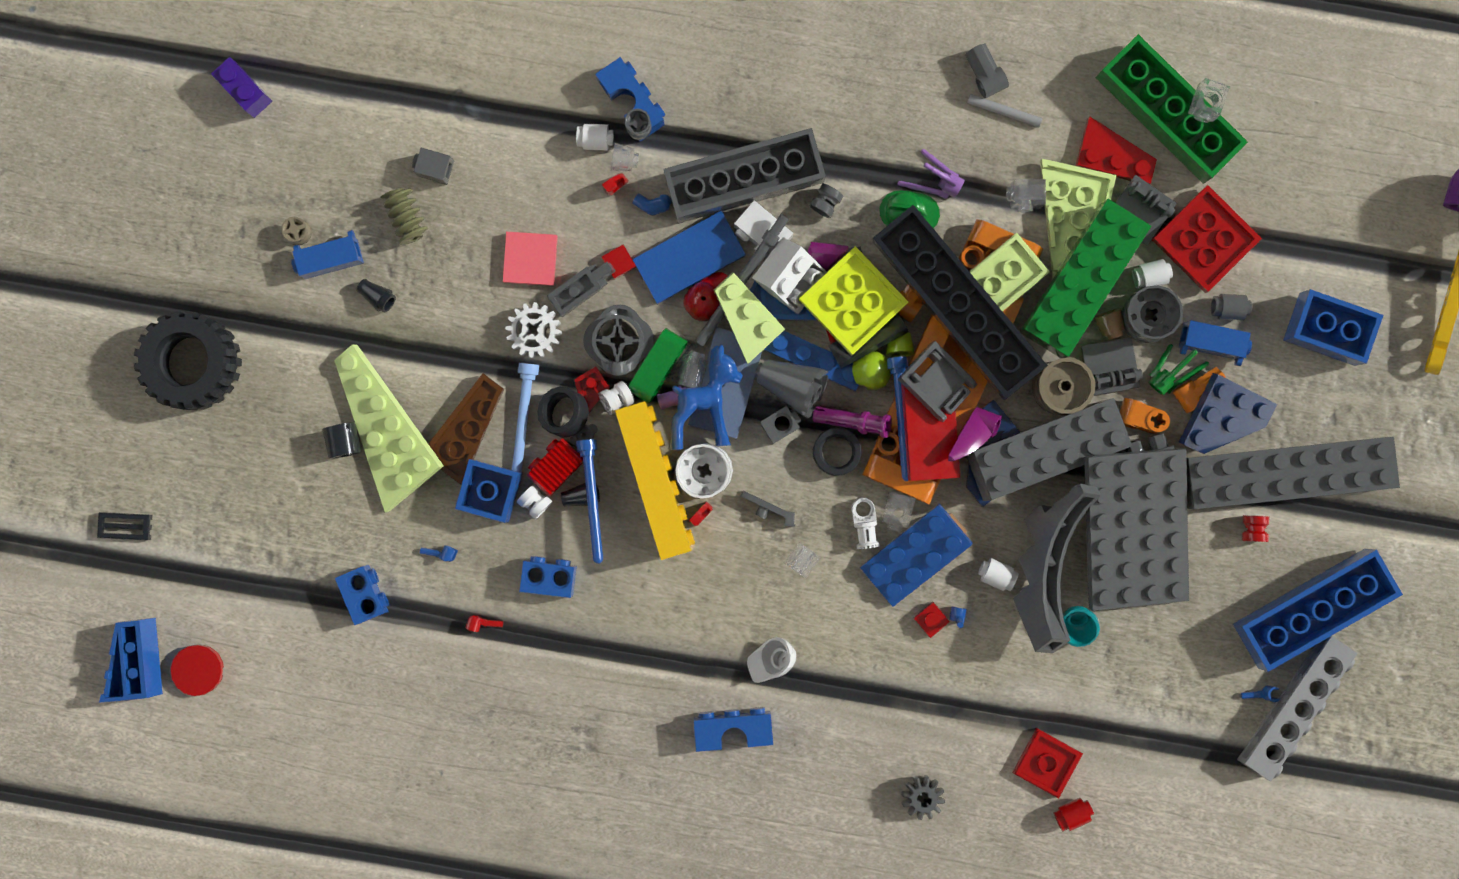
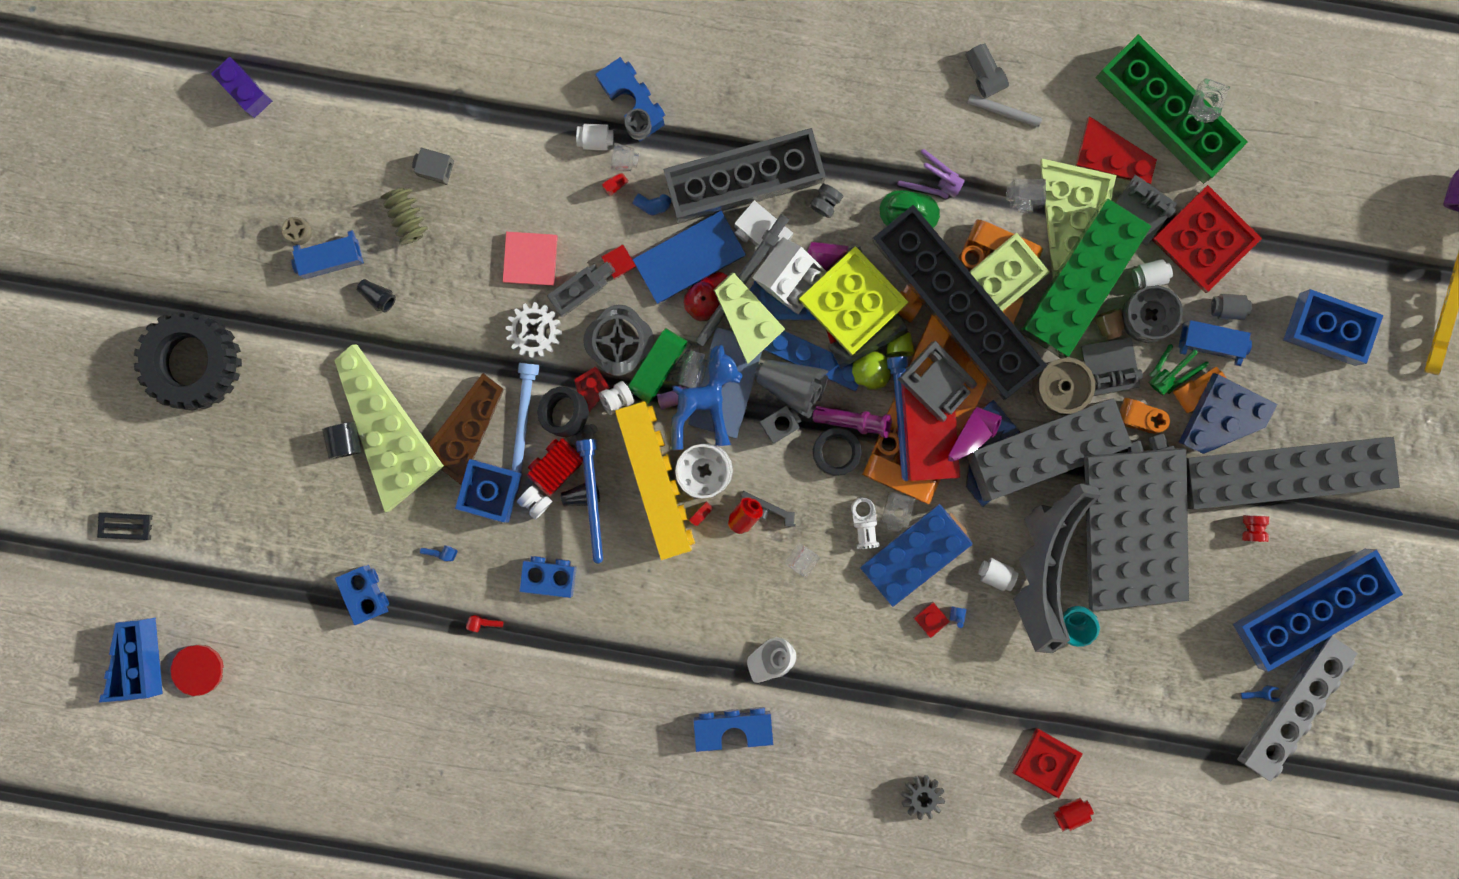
(745, 515): none -> red brick

